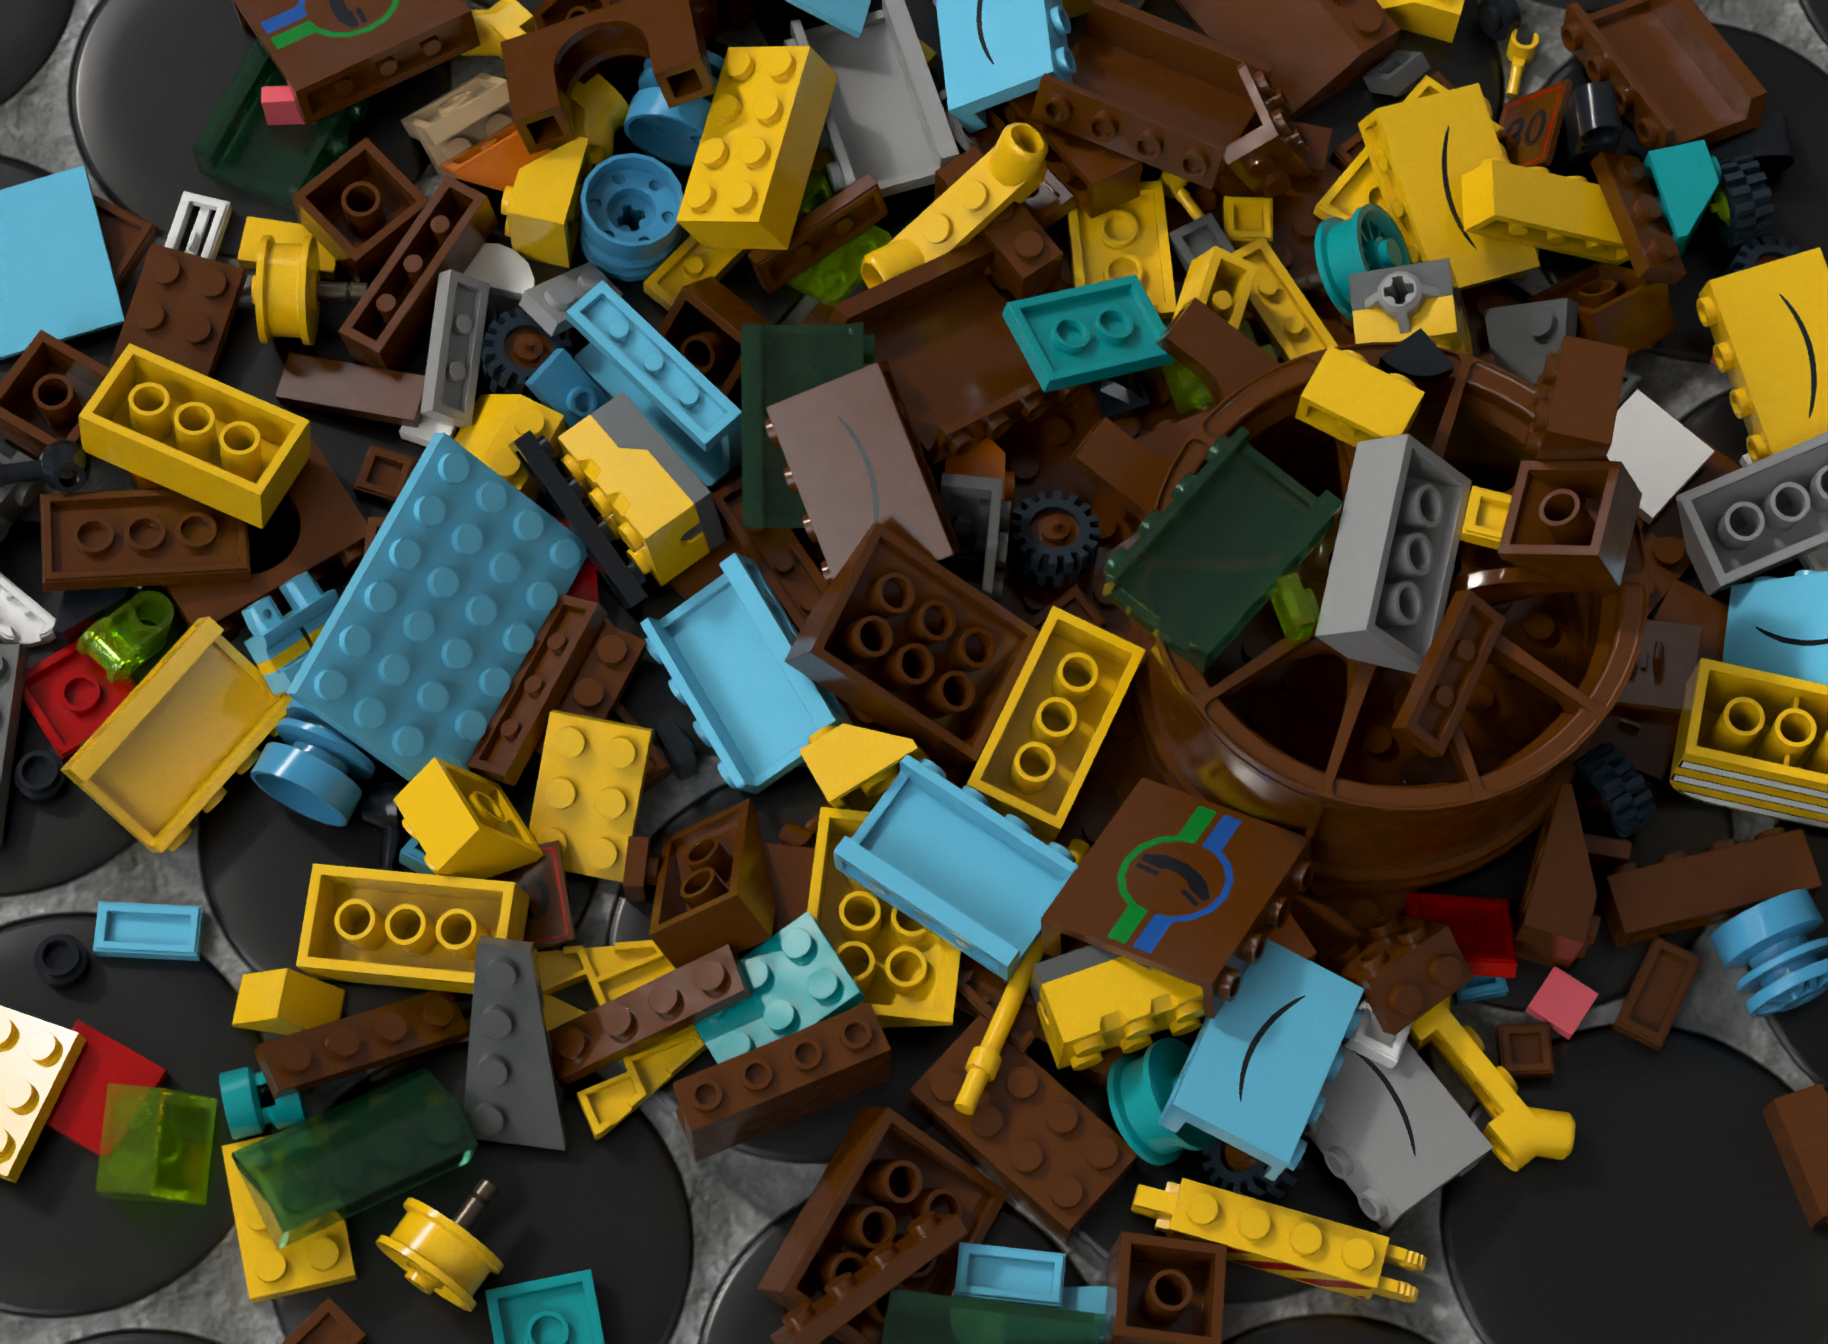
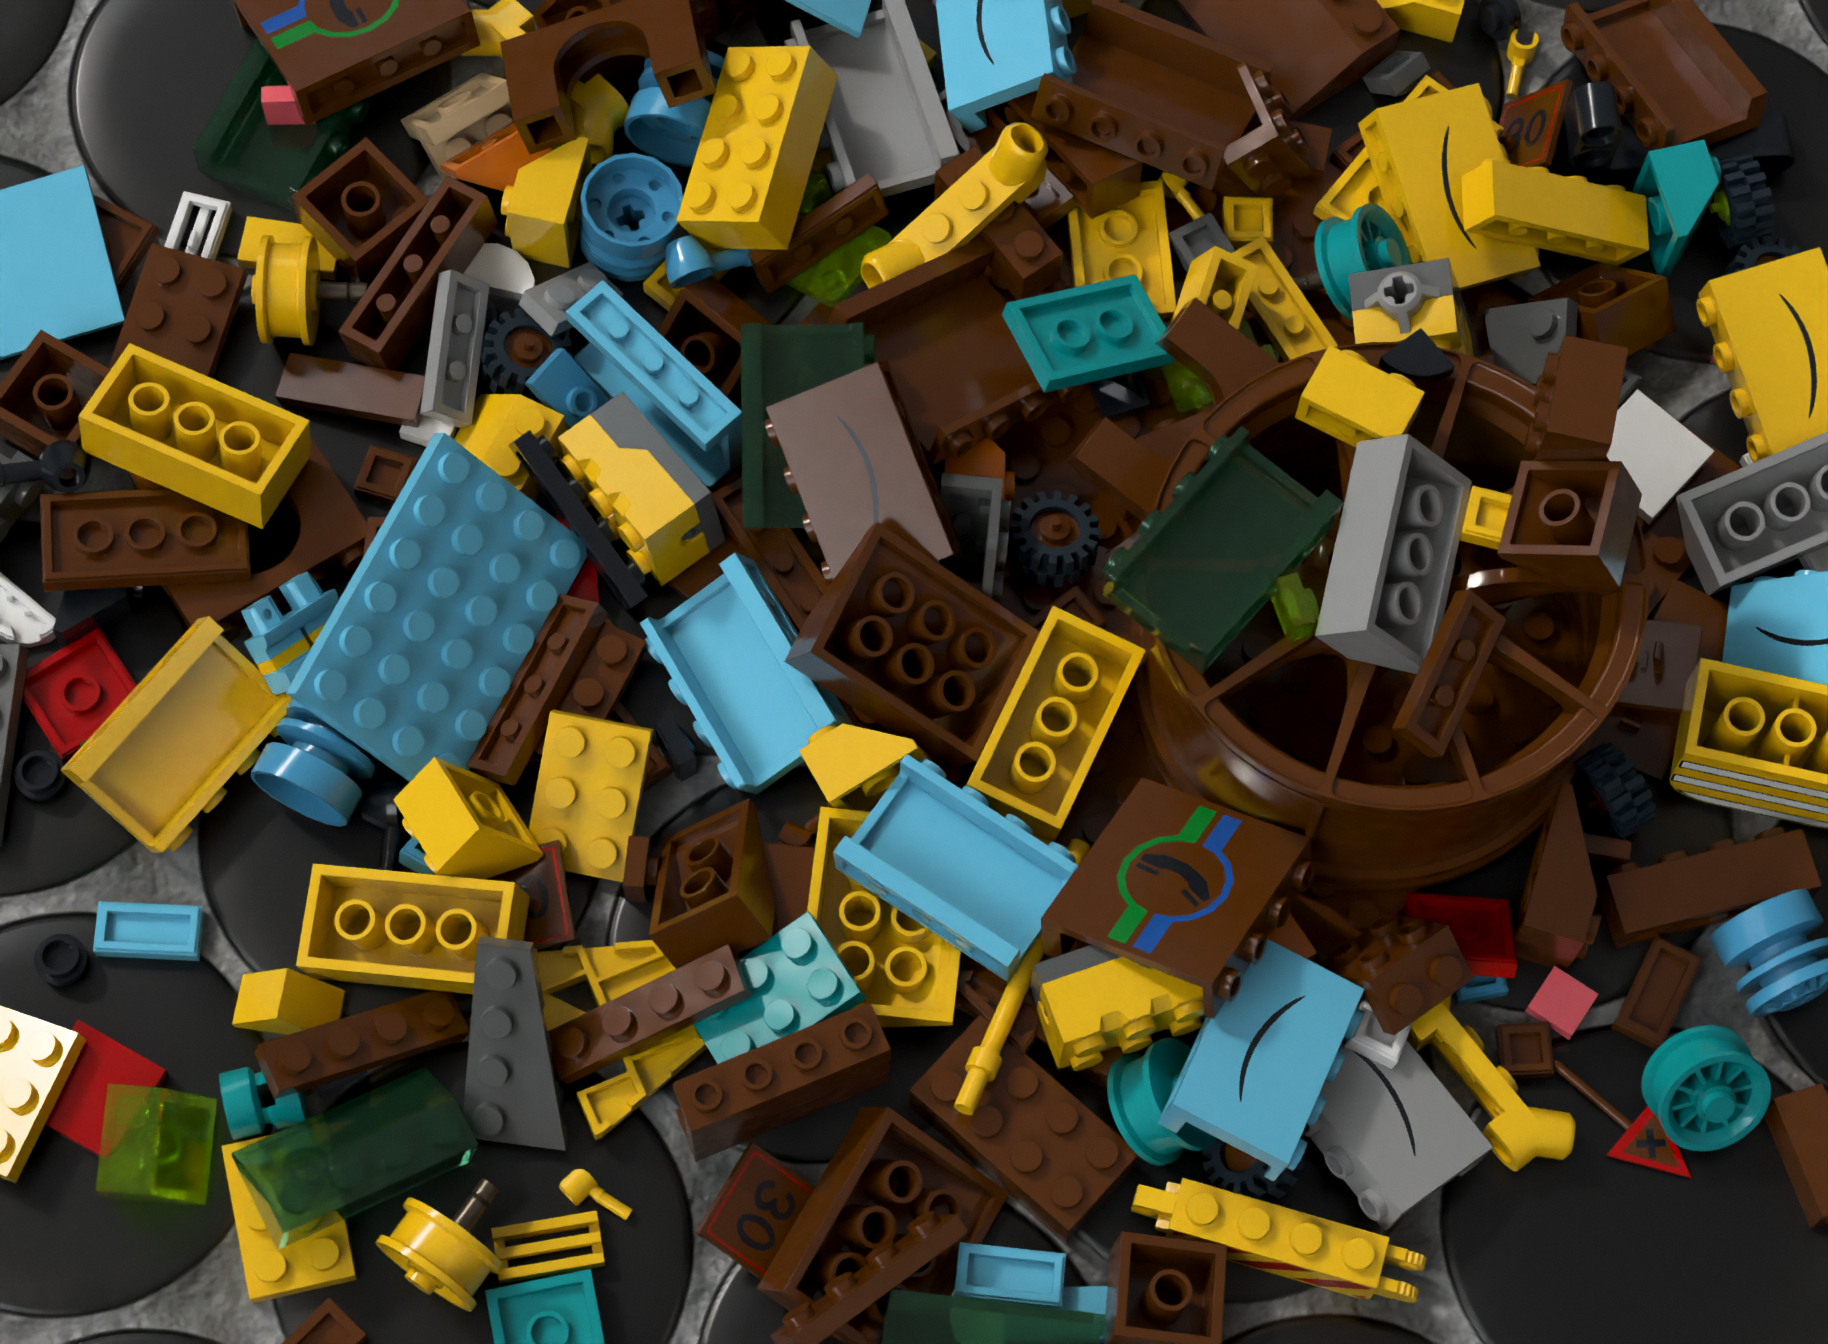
(122, 641): clear neon green piece -> none
(544, 1227): none -> yellow tile
(581, 1184): none -> yellow hand
(690, 262): none -> dark azure bar
(755, 1210): none -> reddish brown piece
(1638, 217): reddish brown plate -> none
(1644, 1138): none -> piece
(1705, 1088): none -> teal wheel

